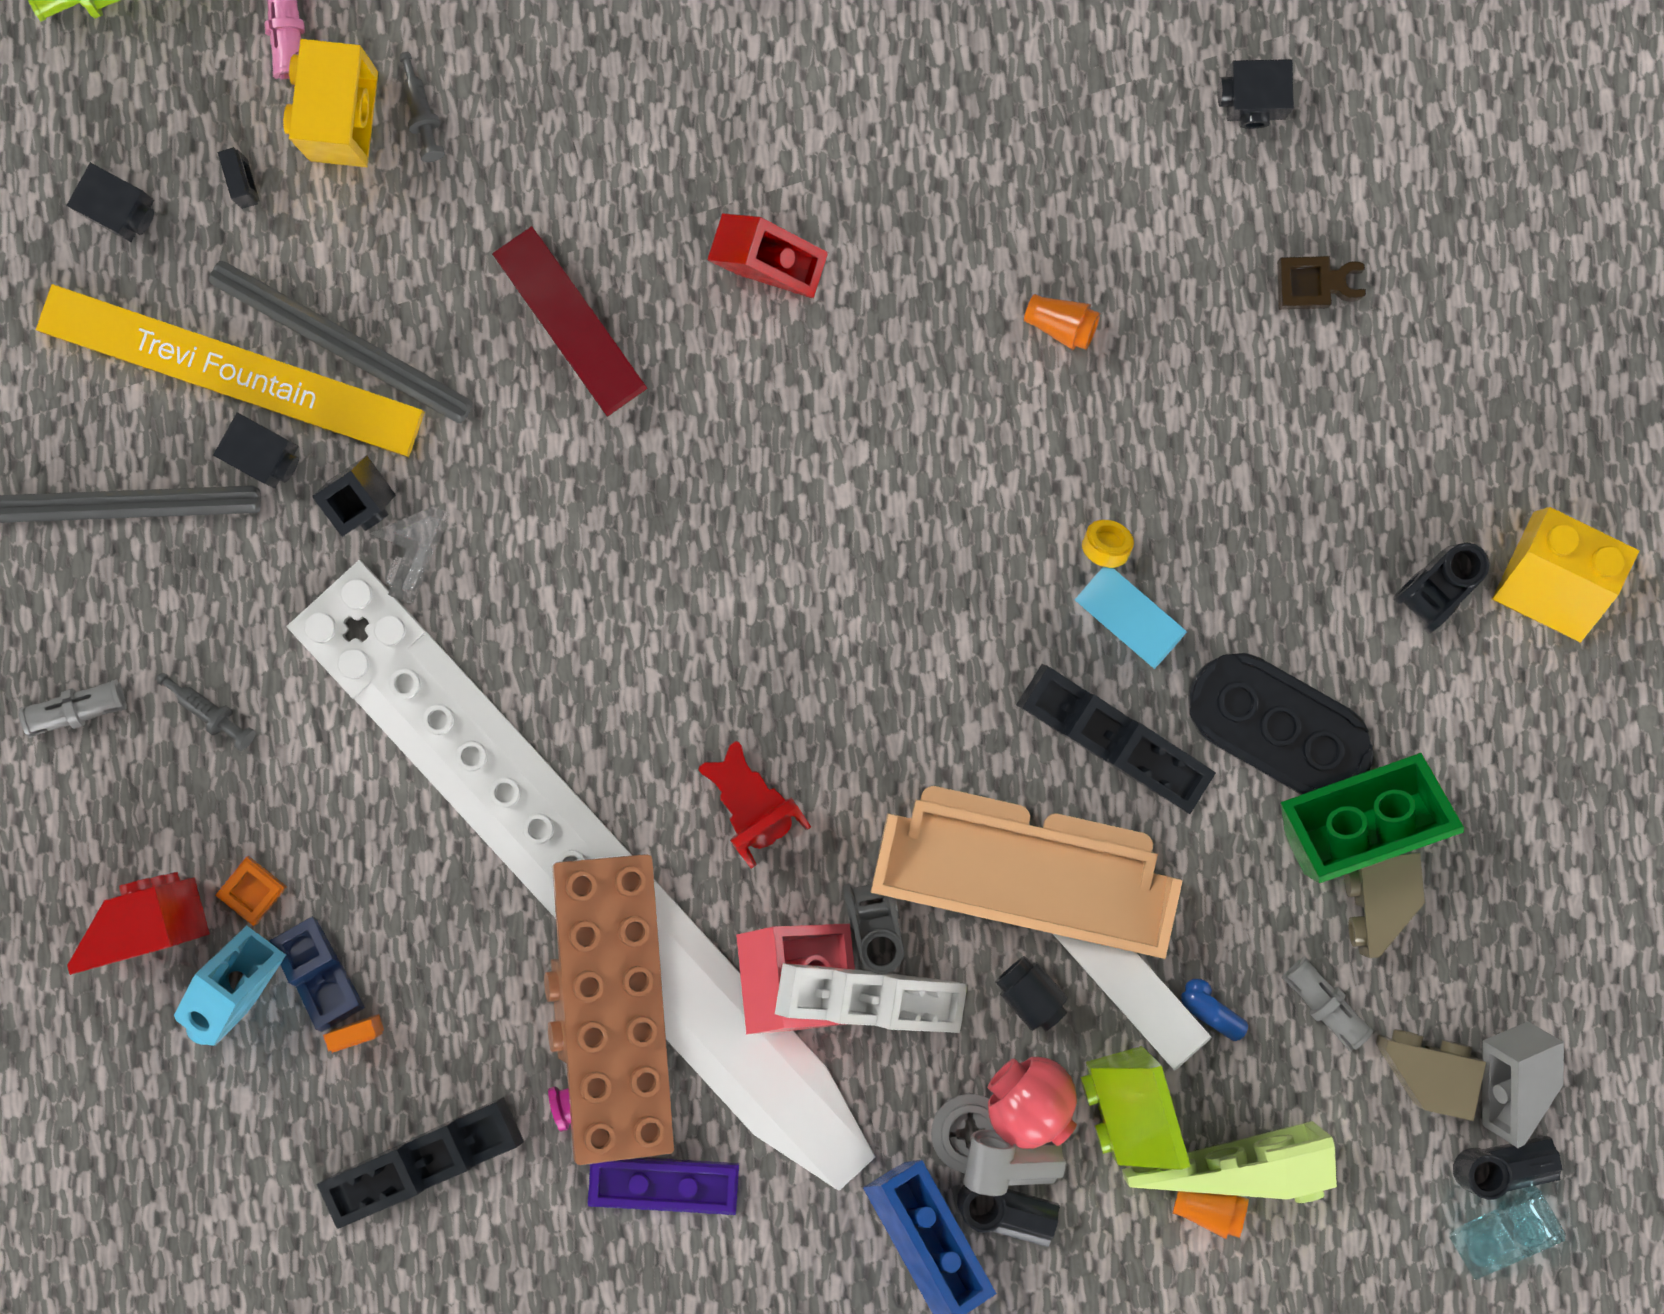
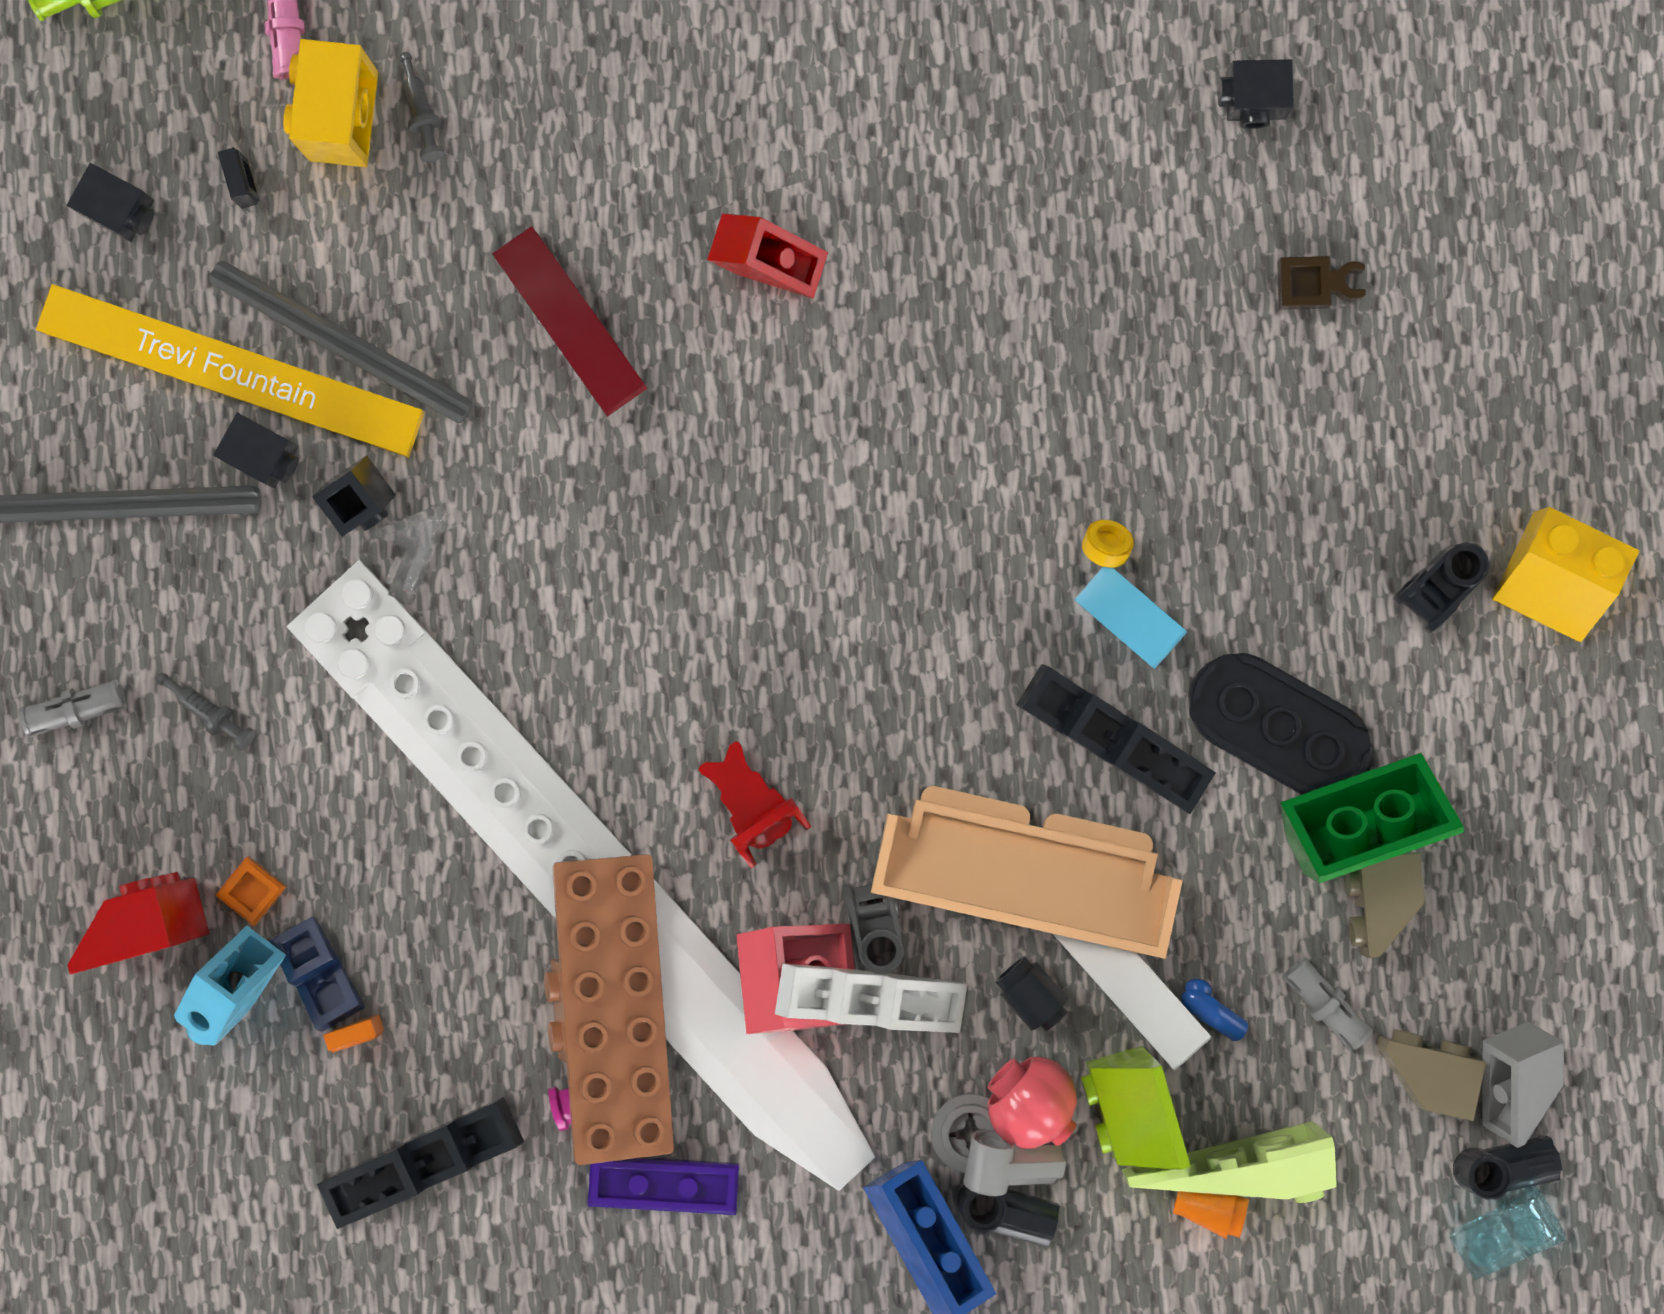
(1063, 320): orange cone -> none

